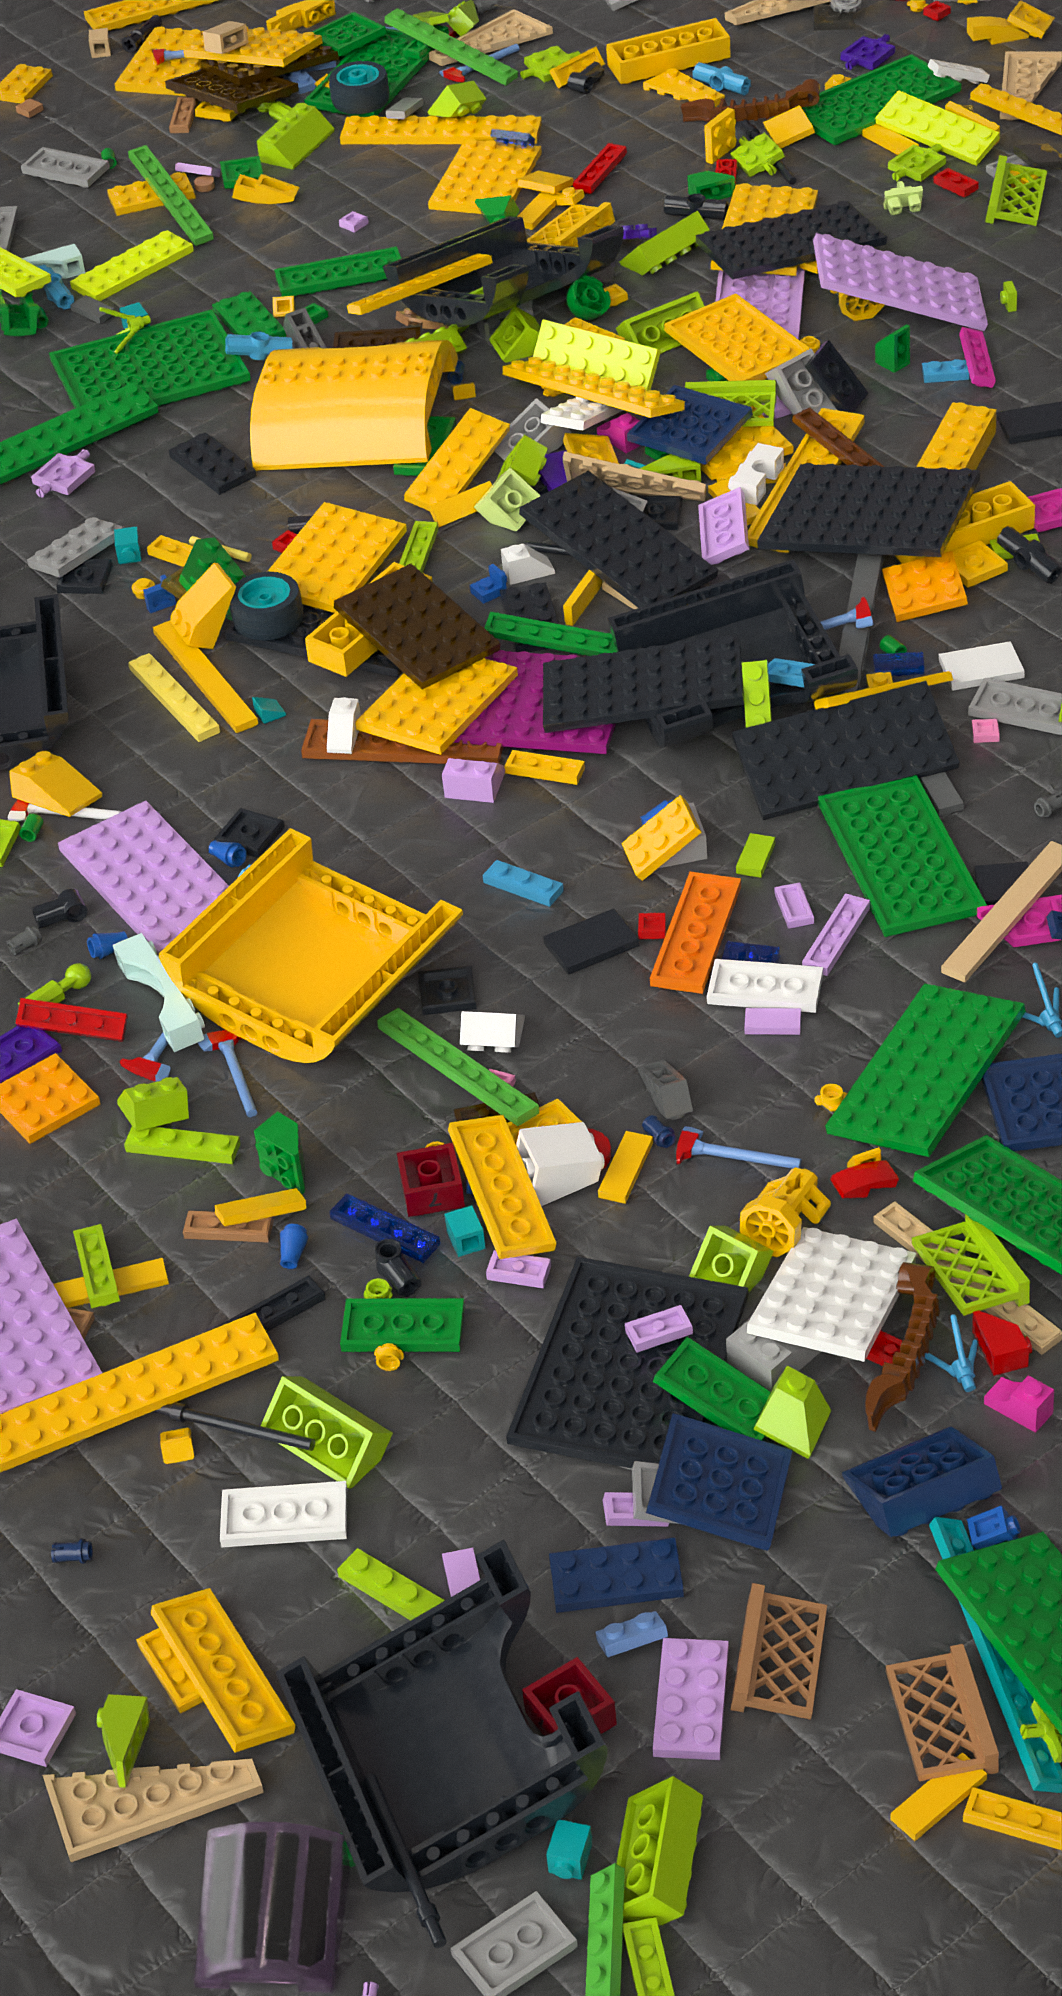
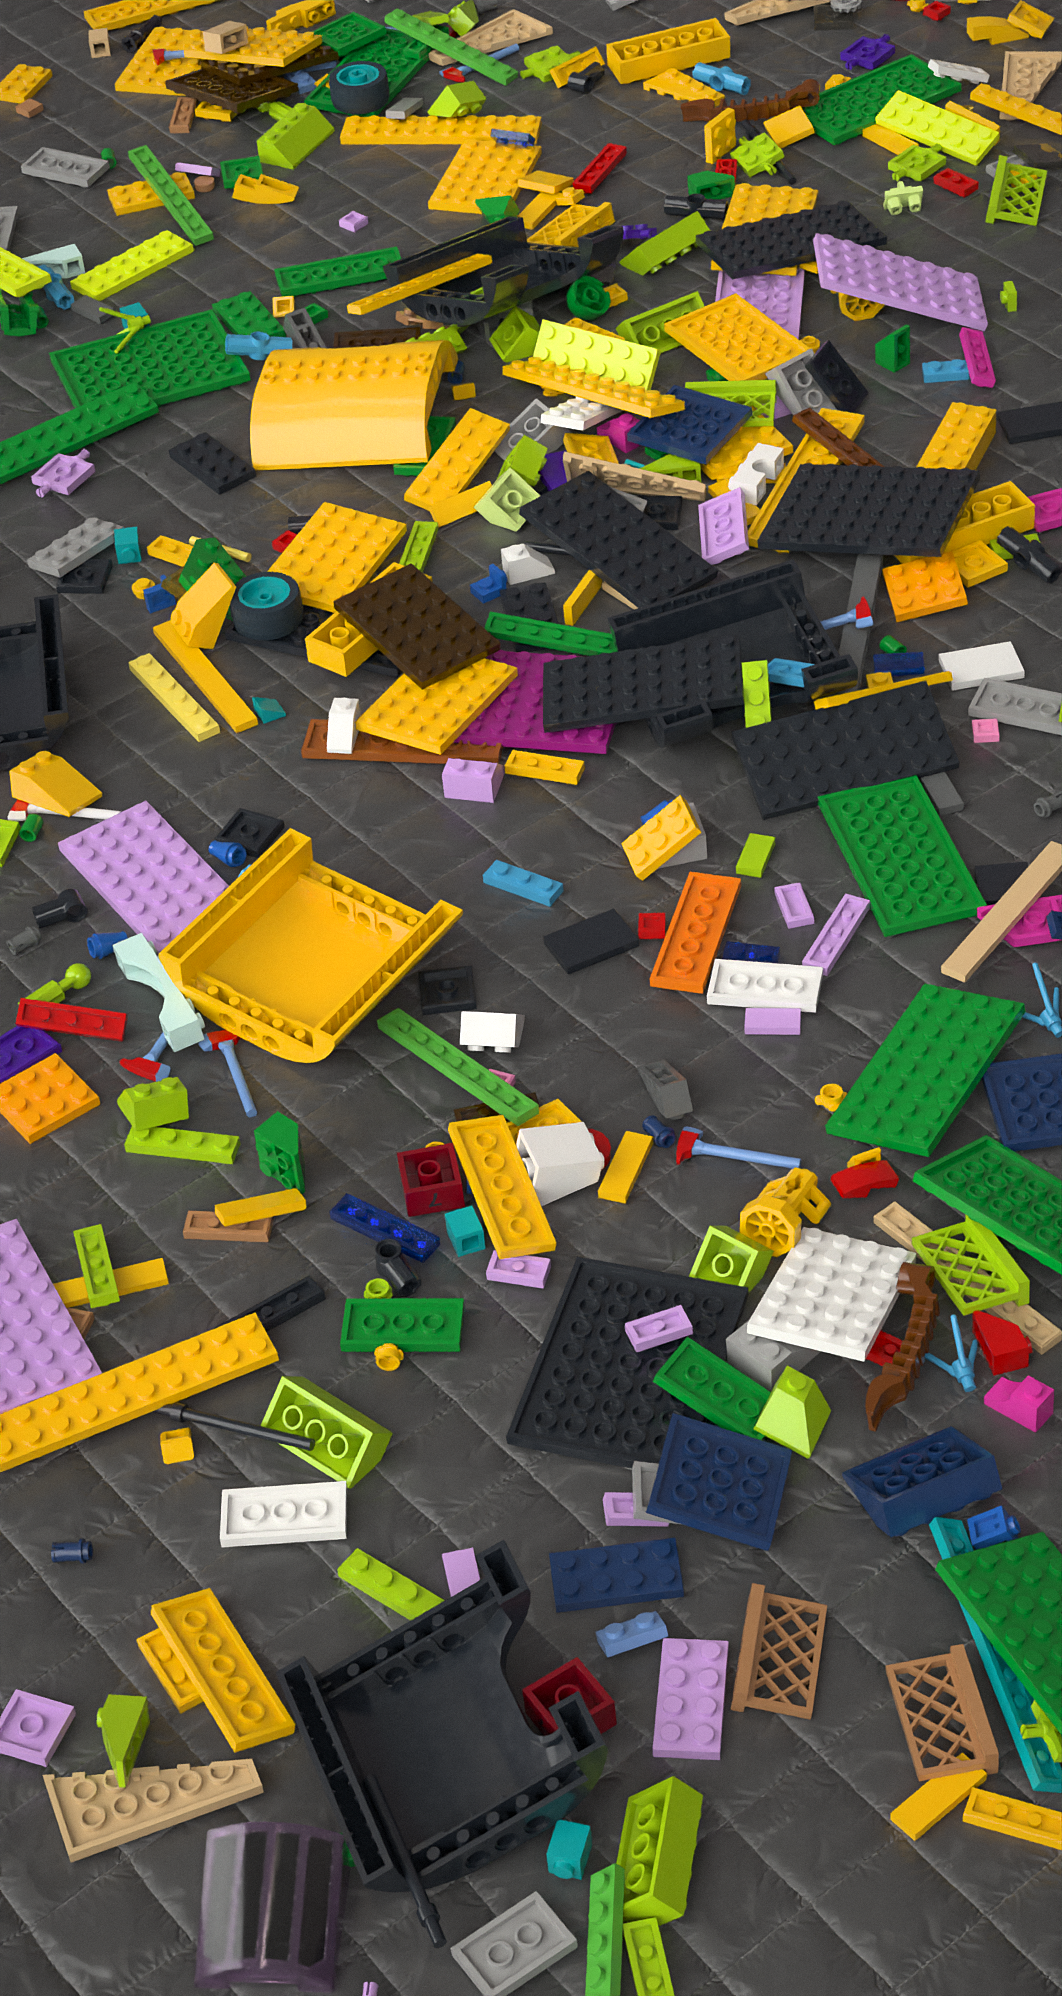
(292, 1243): blue cone -> none

